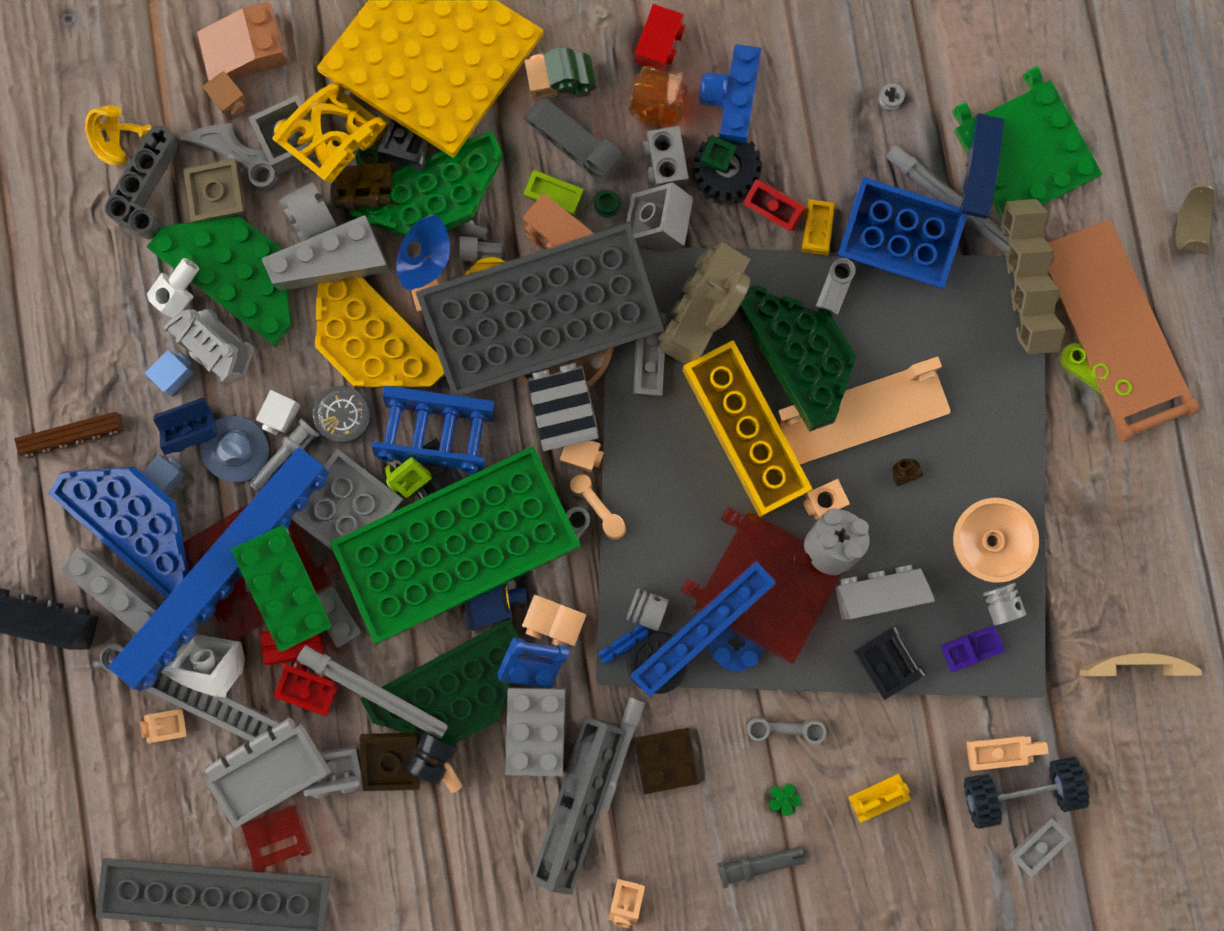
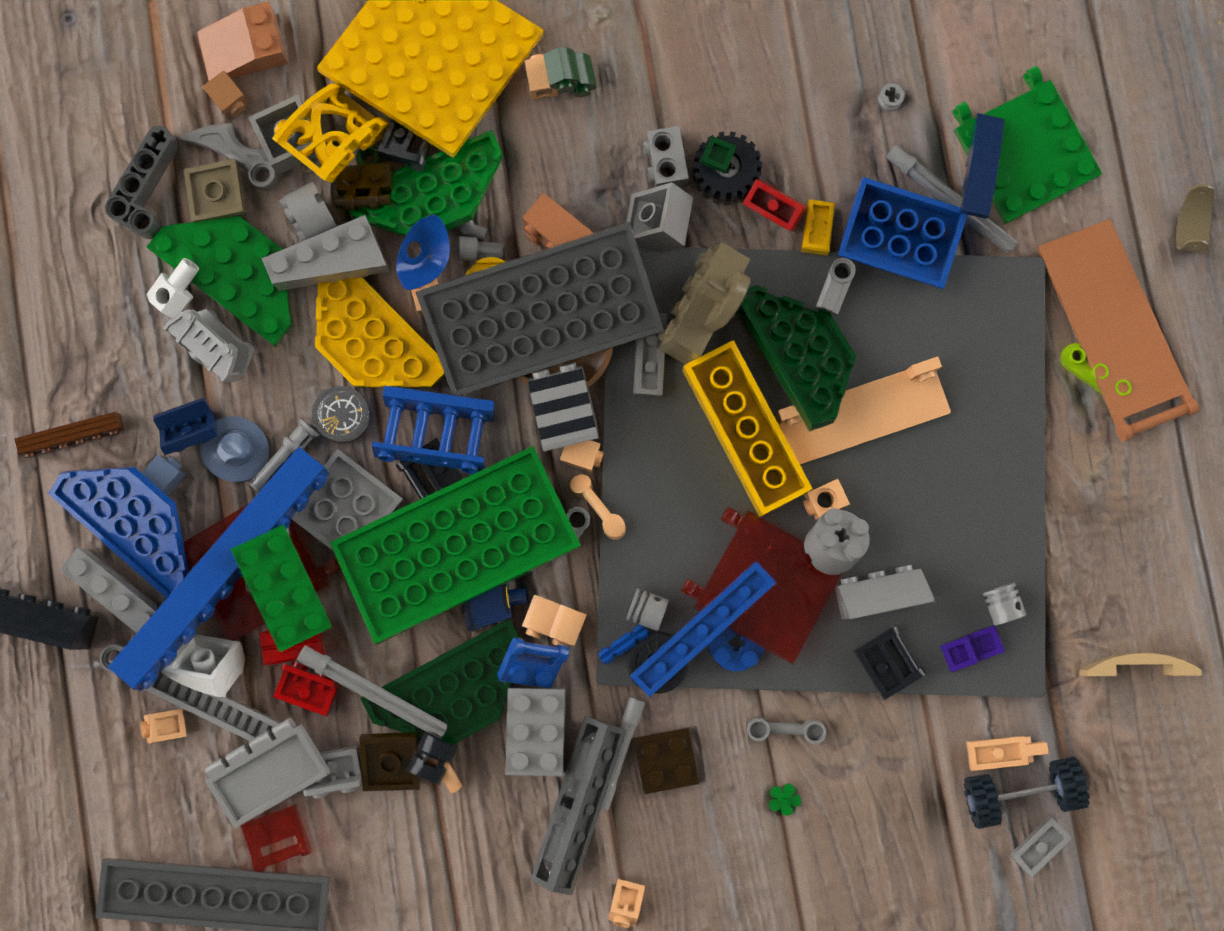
(109, 151): yellow helmet -> none
(170, 372): light blue brick -> none
(277, 413): white brick -> none
(343, 624): light grey plate -> none
(407, 477): lime bracket -> none
(561, 192): lime tile -> none
(593, 156): dark grey beam -> none
(607, 203): dark green plate -> none
(658, 96): clear orange brick -> none
(659, 38): red brick -> none
(733, 92): blue plate -> none
(747, 868): dark grey pin -> none
(879, 798): yellow hinge -> none
(906, 471): dark brown plate -> none
(1014, 538): light nougat dish -> none
(1034, 290): dark tan brick -> none

